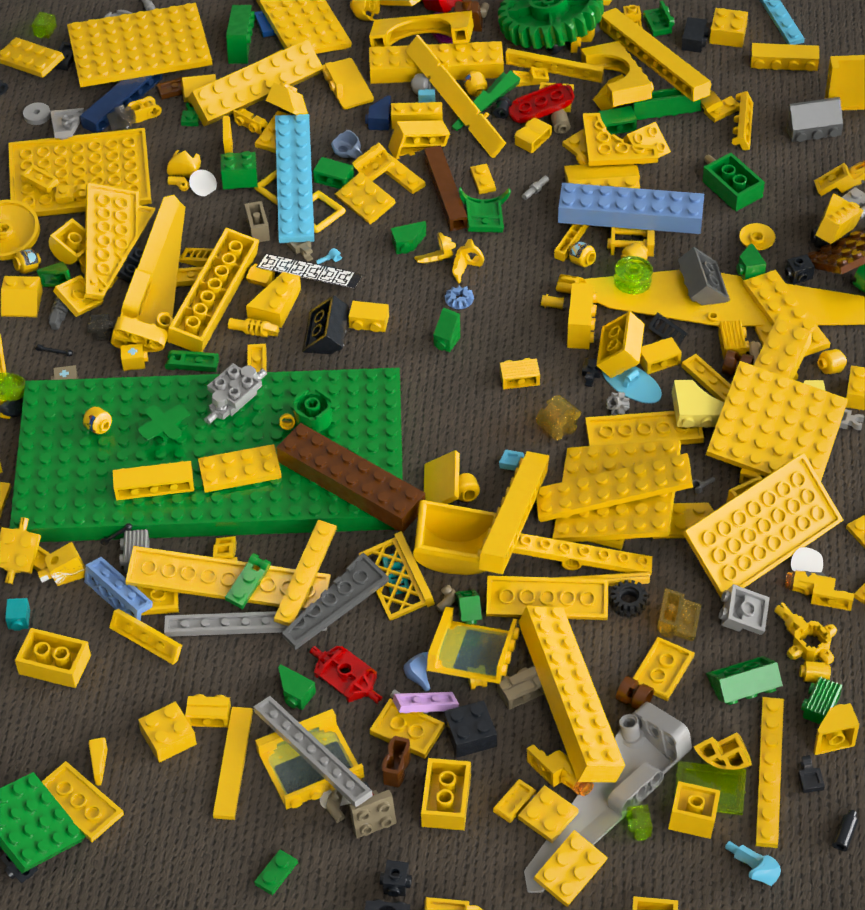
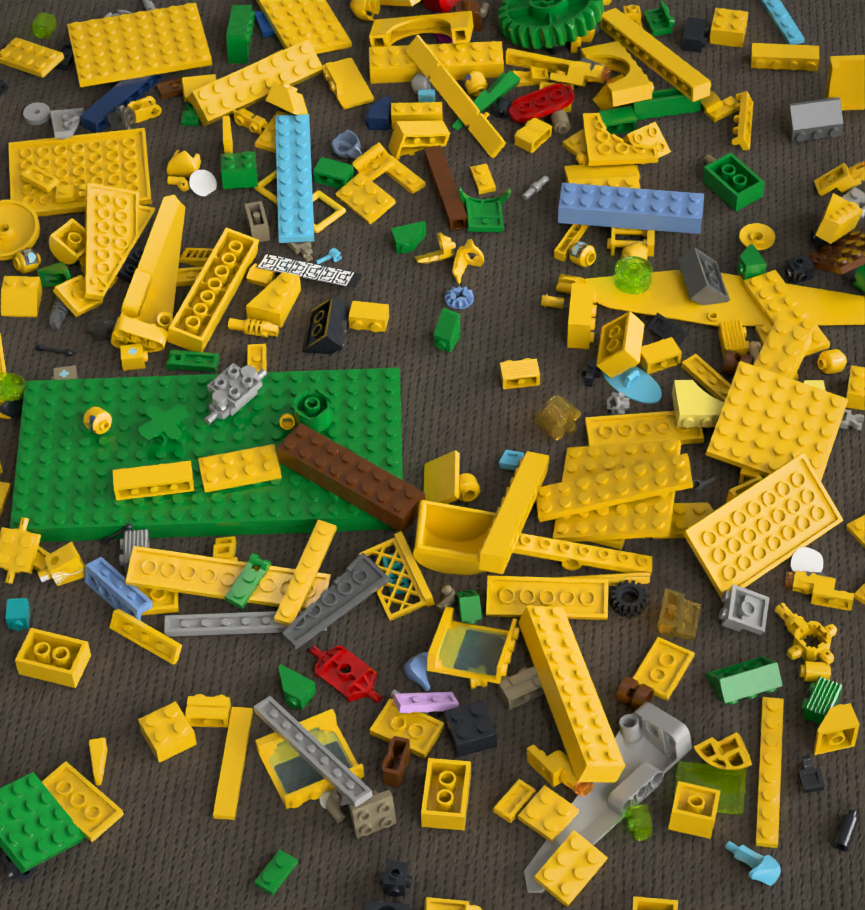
(583, 71): none -> yellow plate

